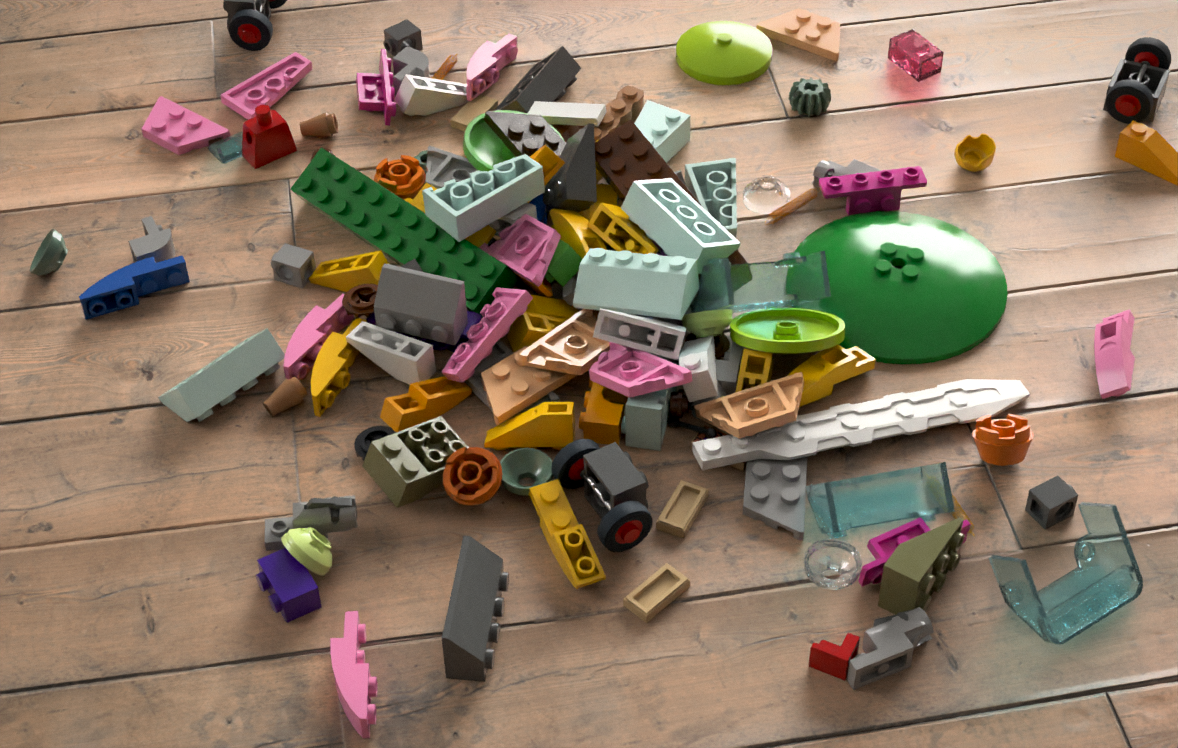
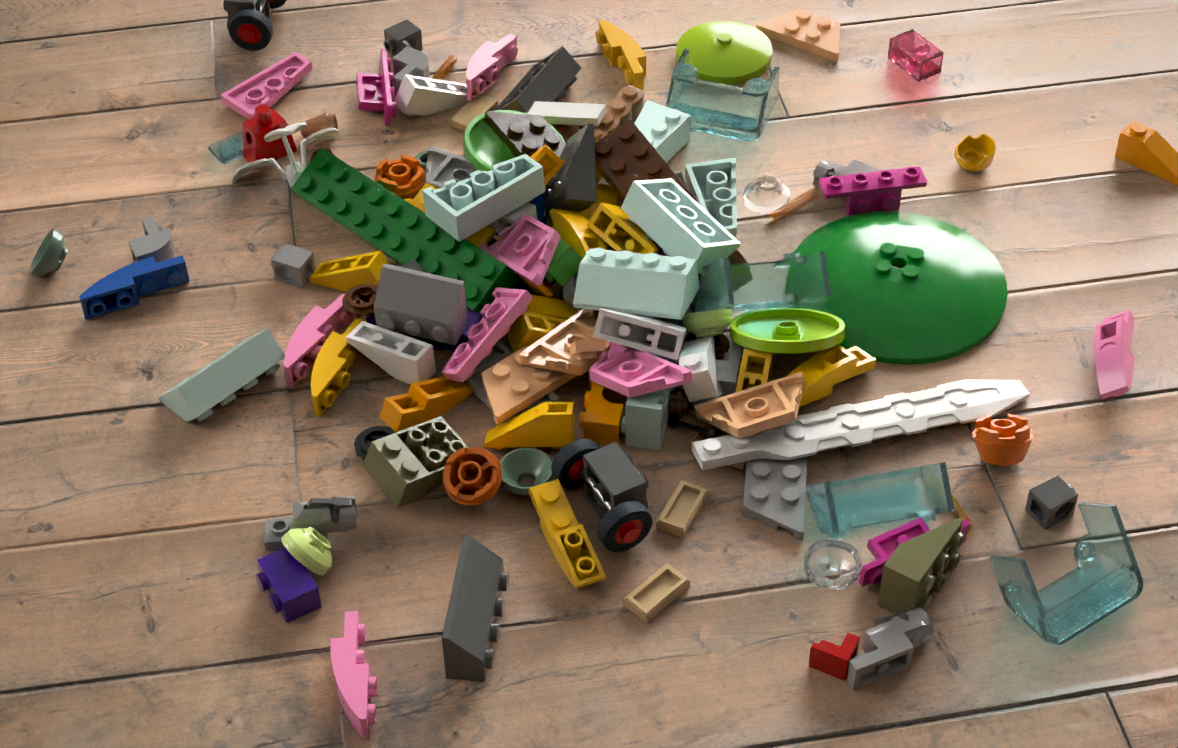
(180, 128): bright pink wing -> none
(285, 396): medium nougat cone -> none
(294, 169): none -> white plant
(587, 348): none -> light nougat plate
(622, 52): none -> yellow slope
(722, 107): none -> clear light blue windscreen
(810, 96): sand green gear -> none
(1139, 81): brick -> none

